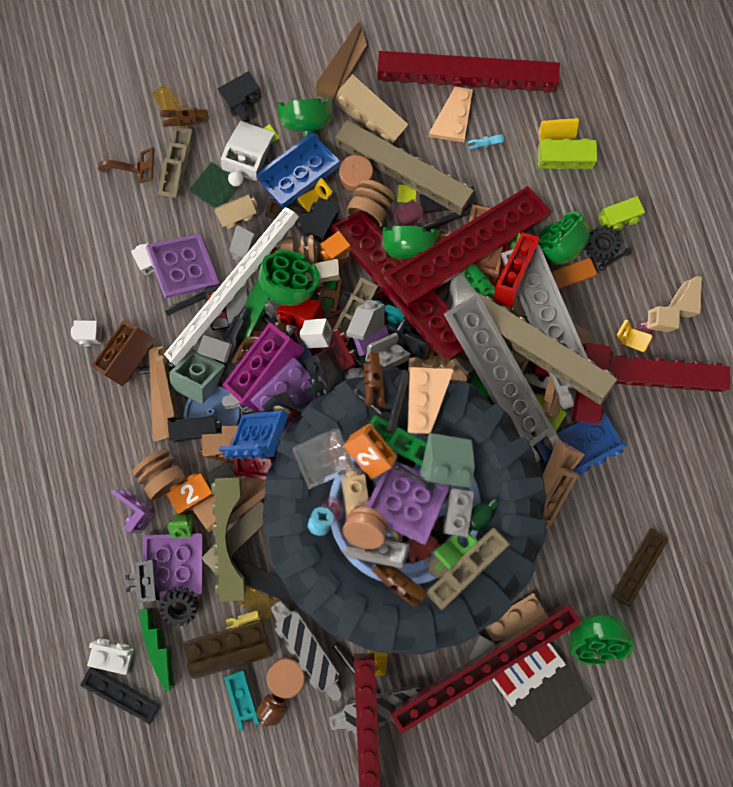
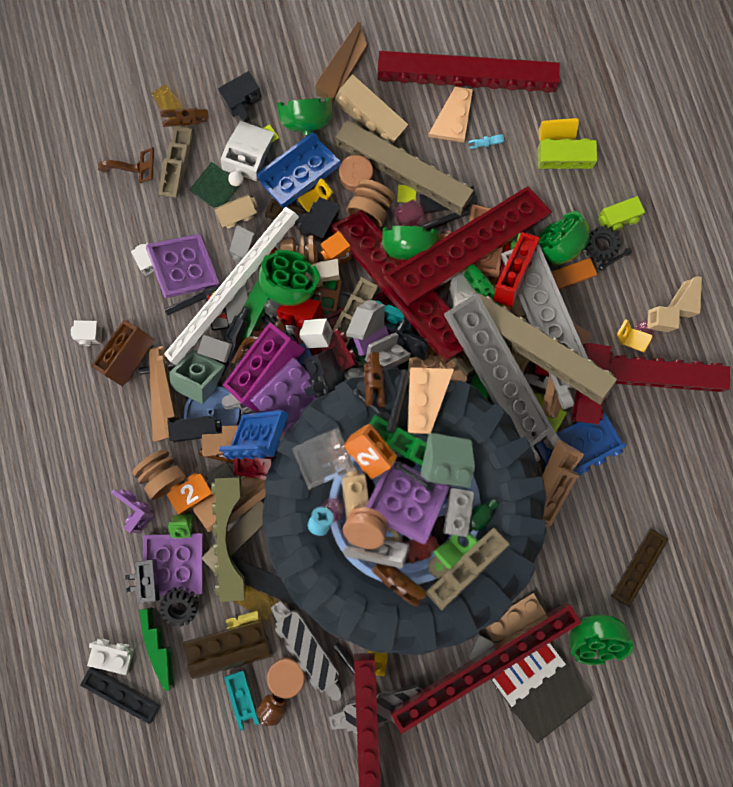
(284, 402): black slope -> none

